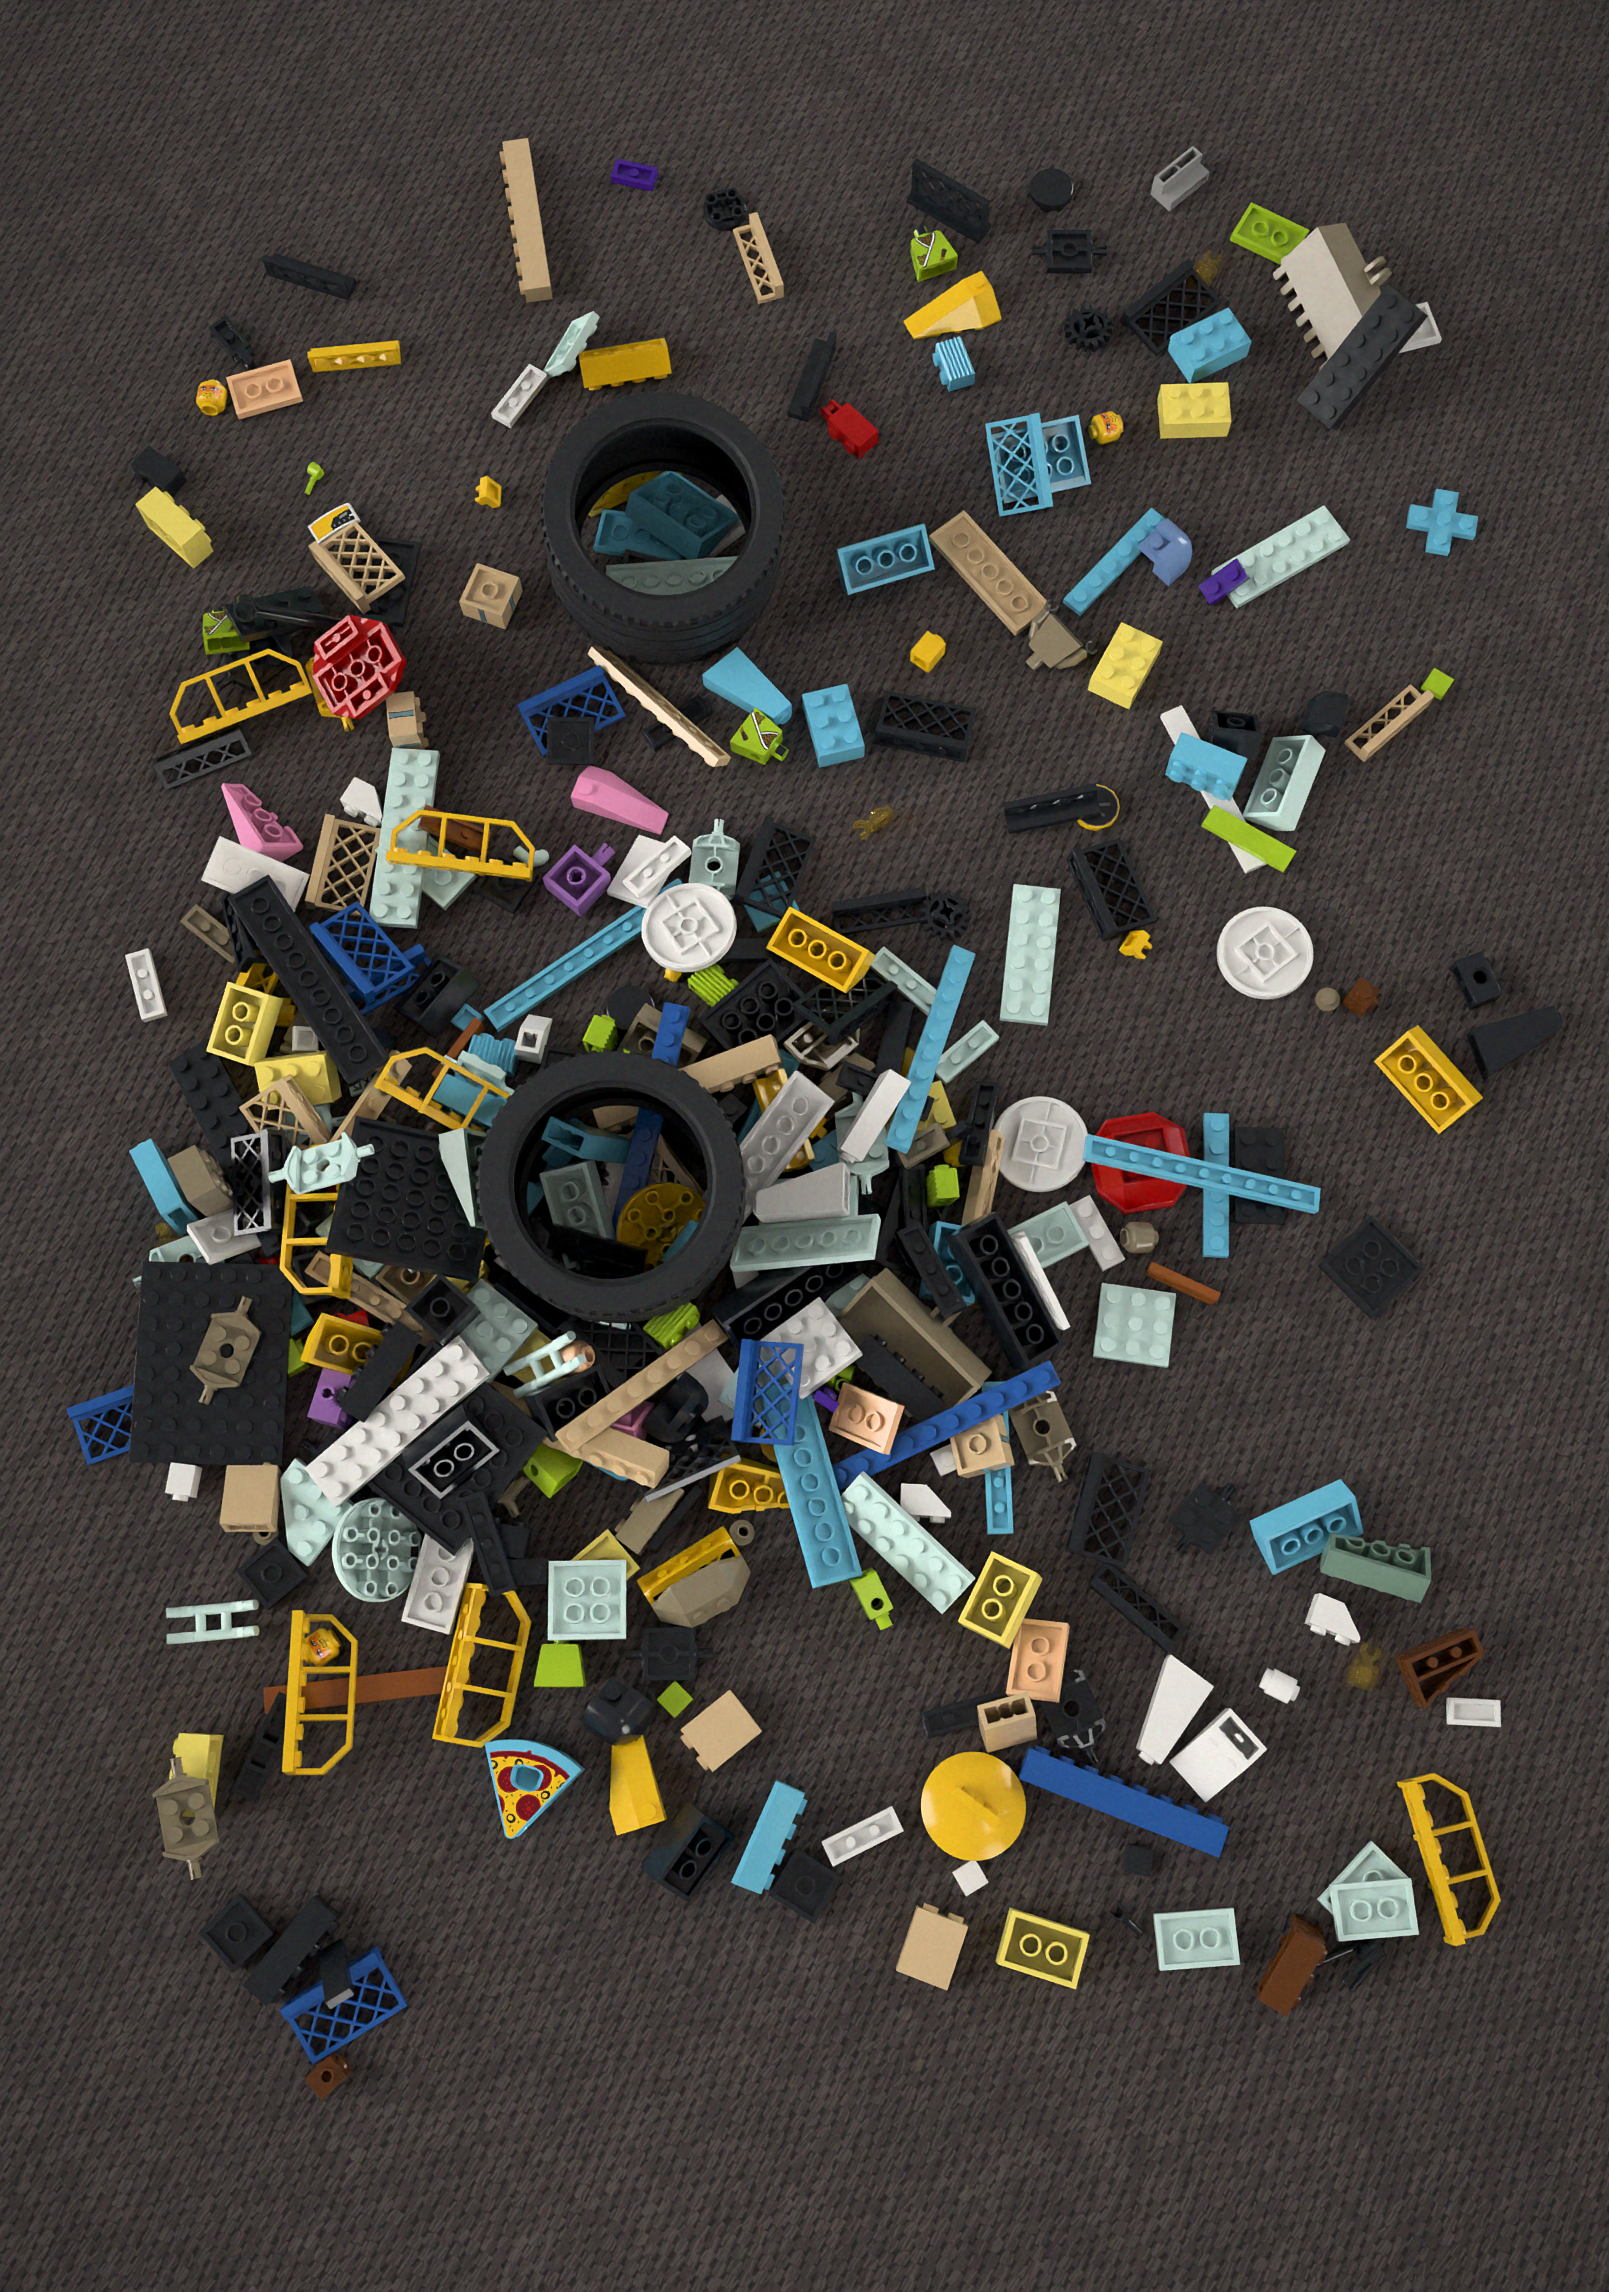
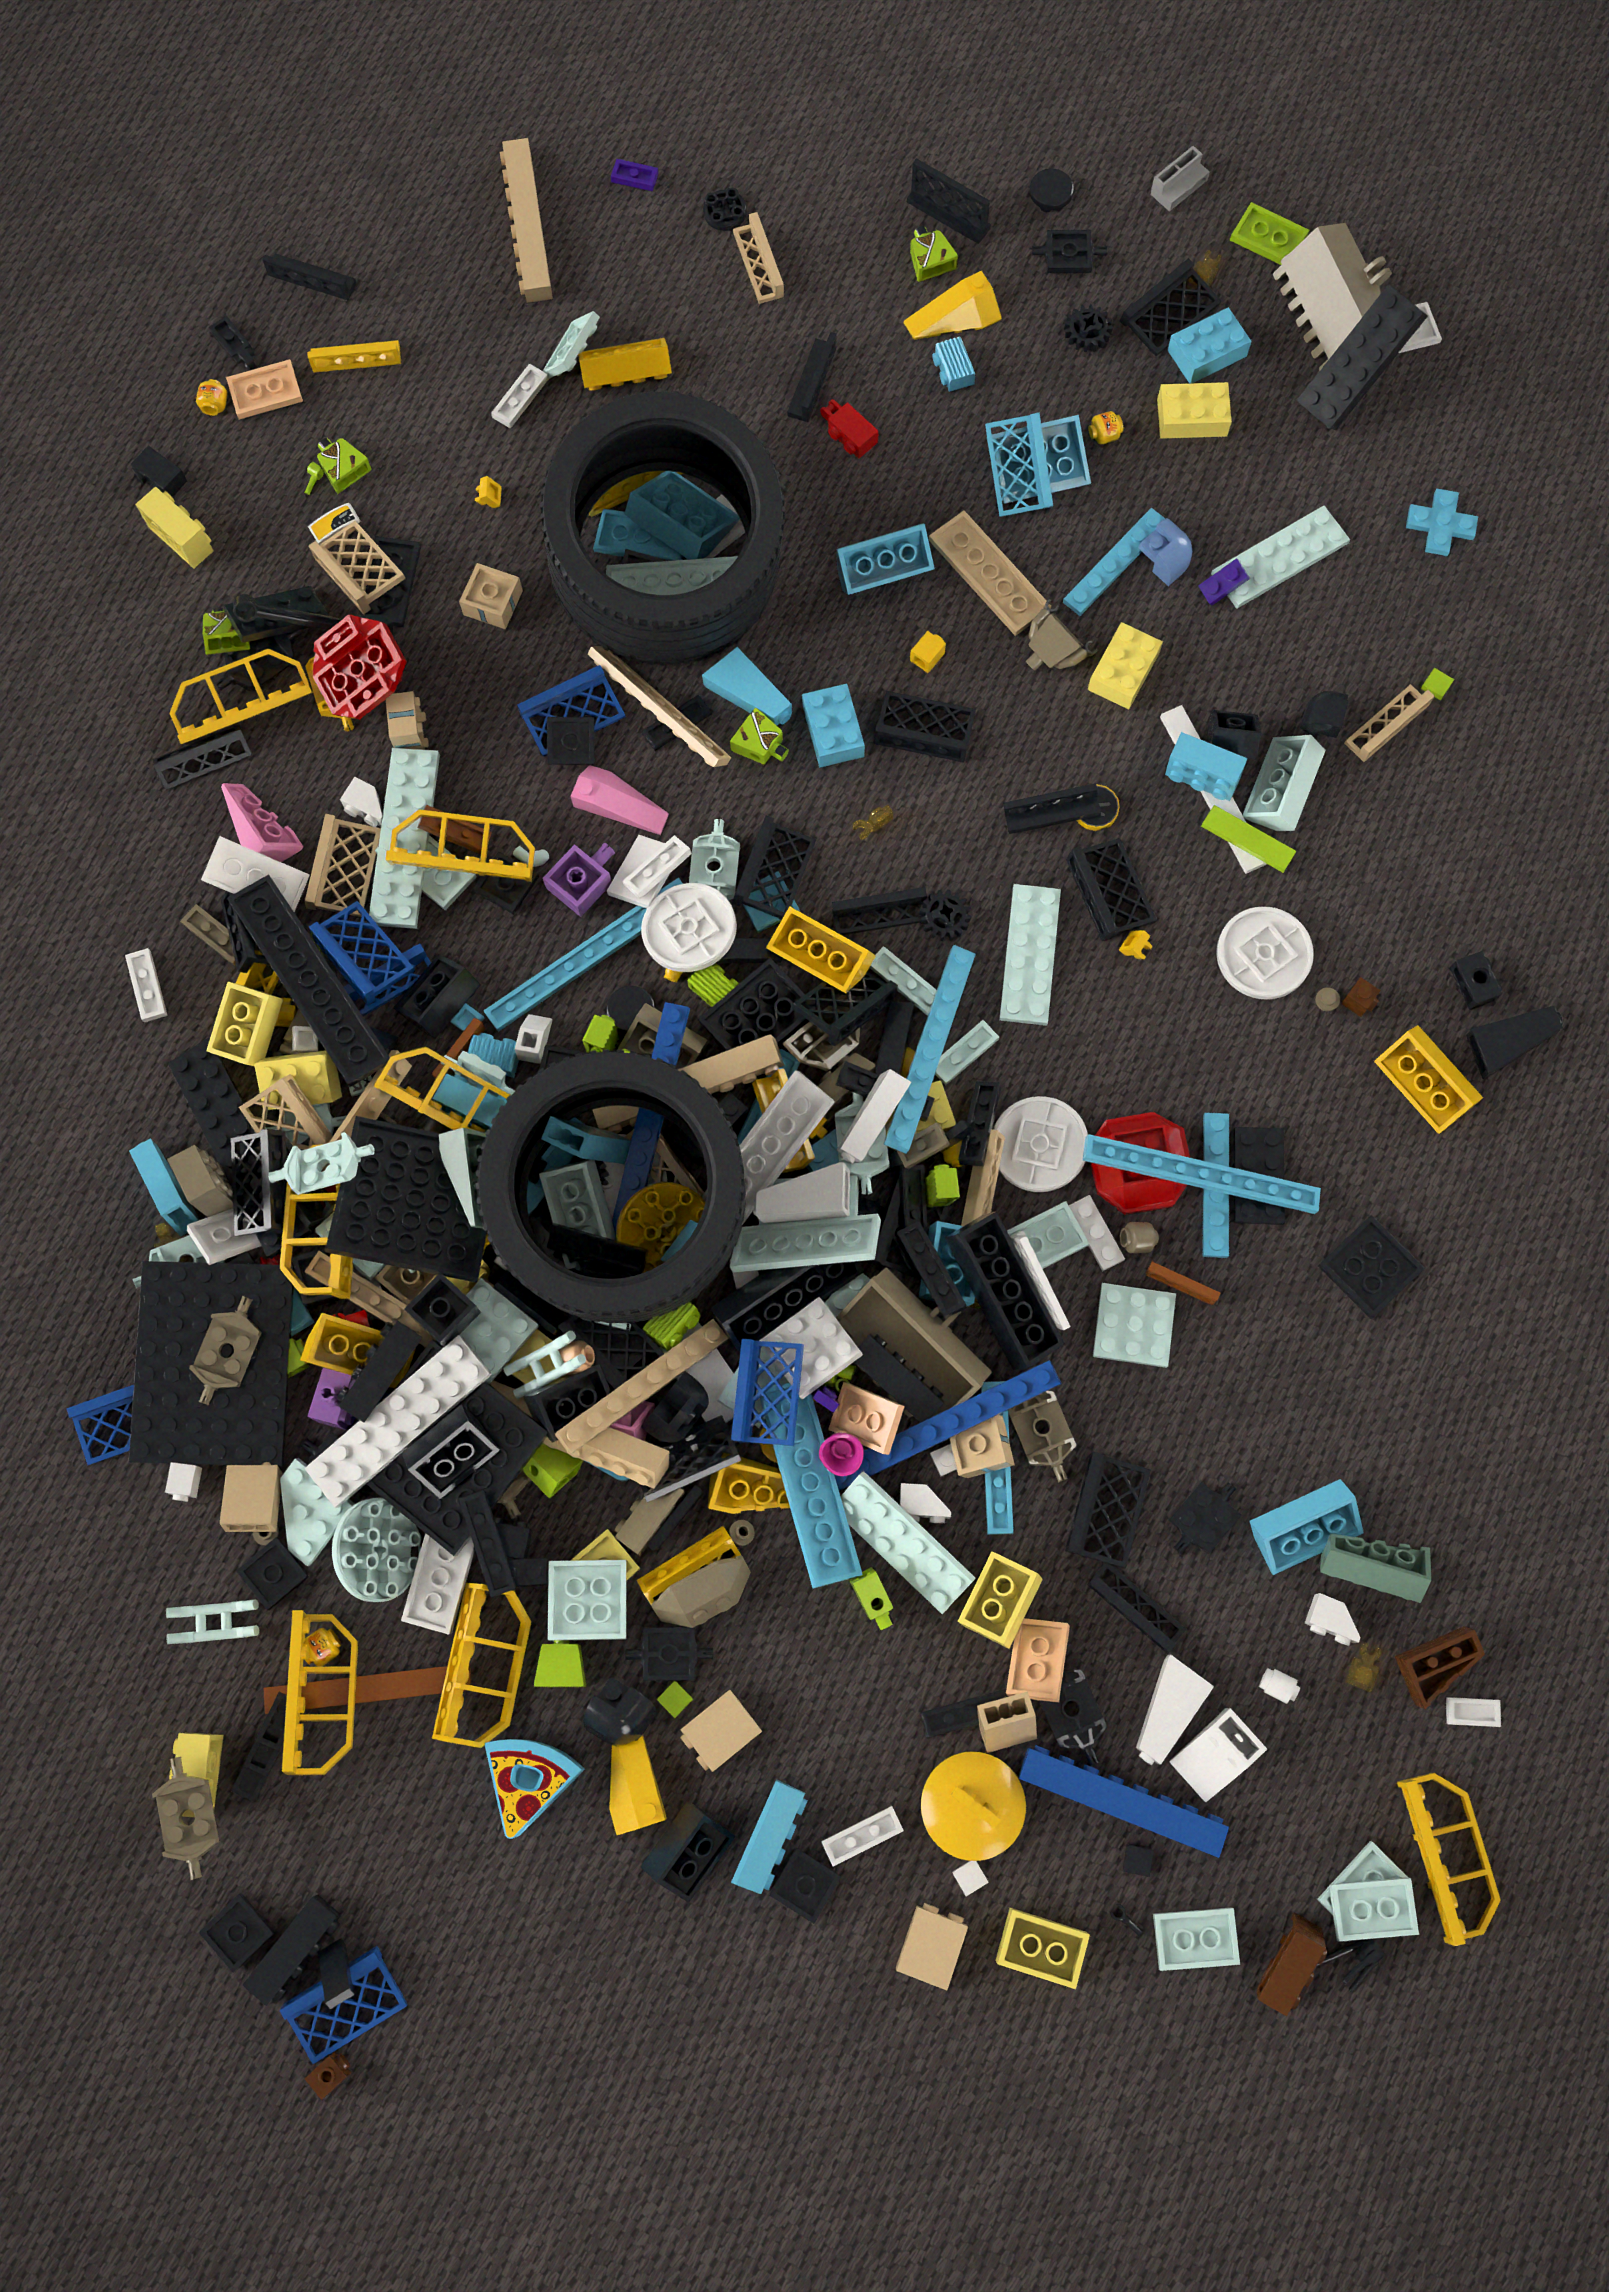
(342, 463): none -> lime torso
(841, 1454): none -> dark pink helmet

